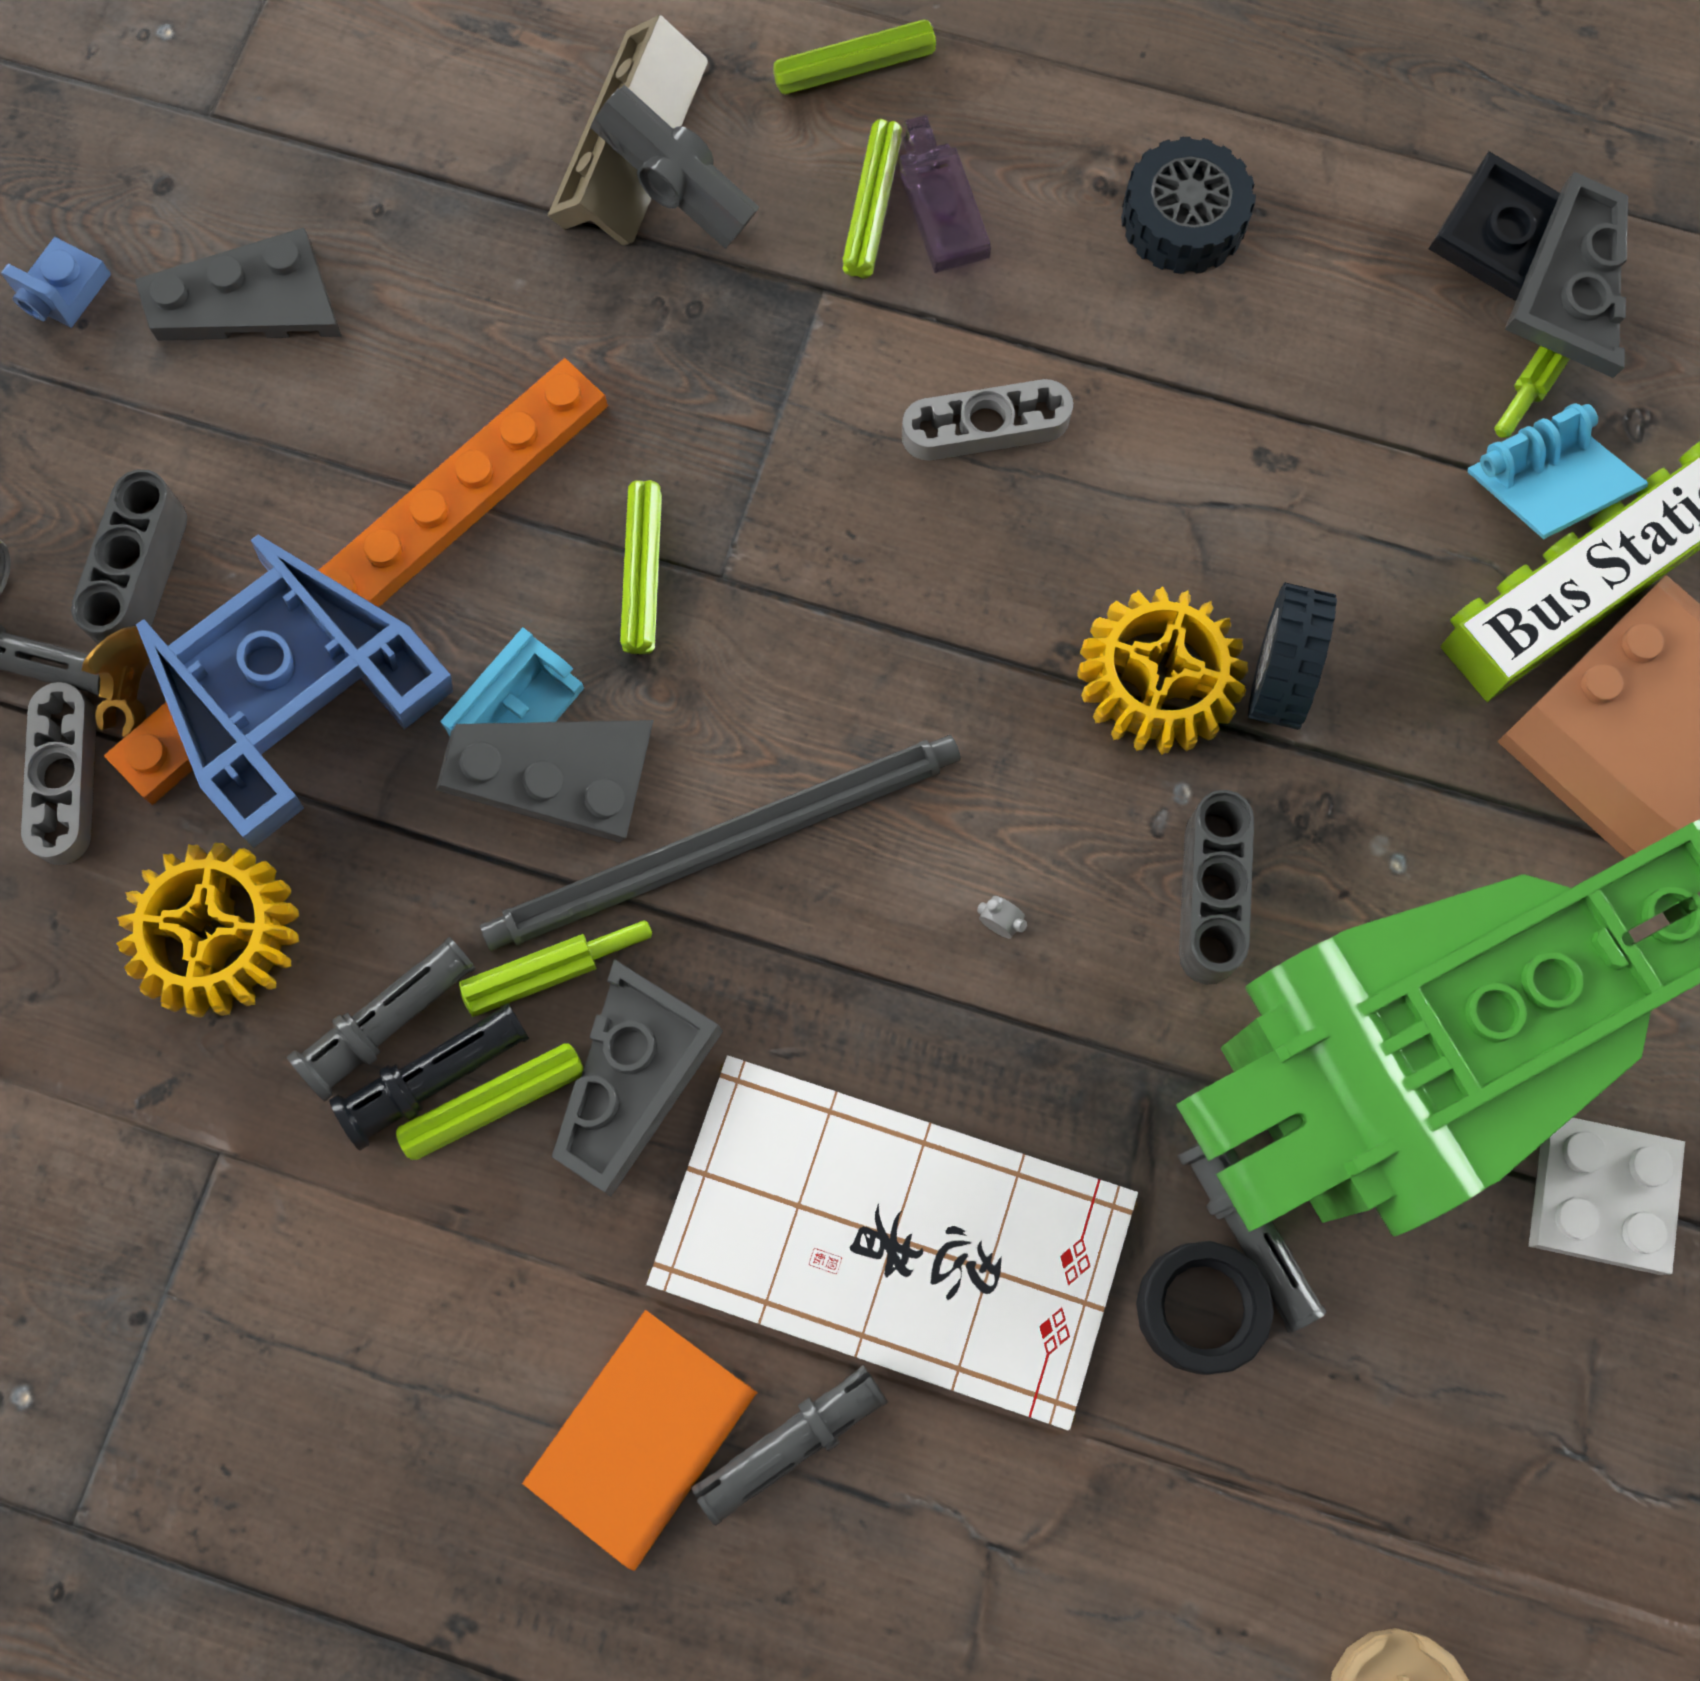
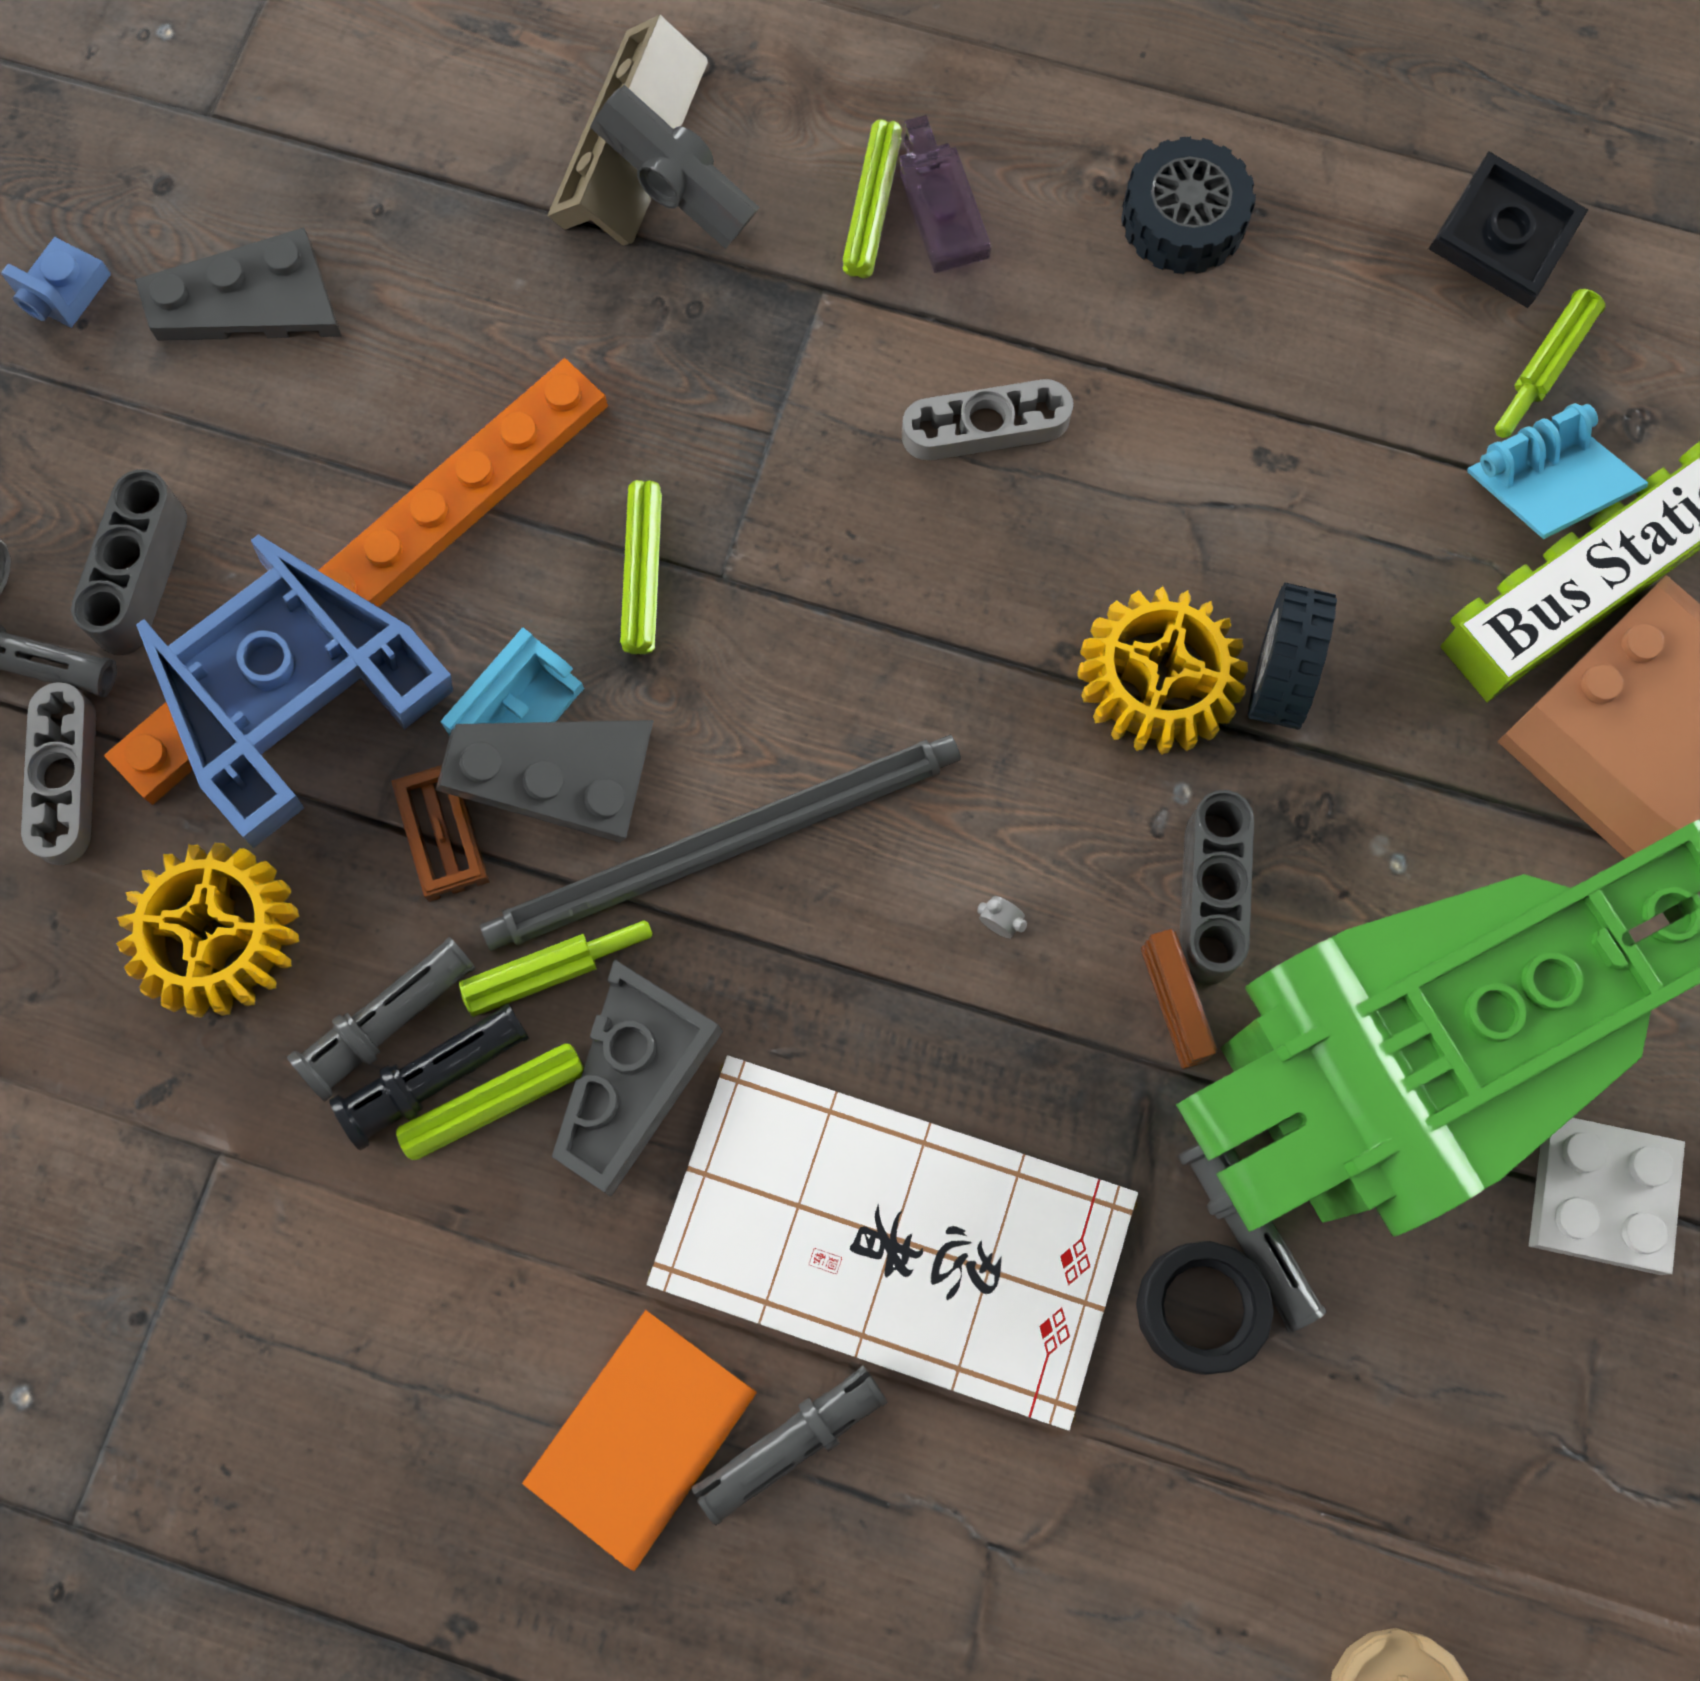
(120, 664): pearl gold piece -> none
(455, 879): none -> dark orange tile
(854, 56): lime axle -> none
(1178, 999): none -> dark orange tile
(1574, 282): dark grey wing -> none

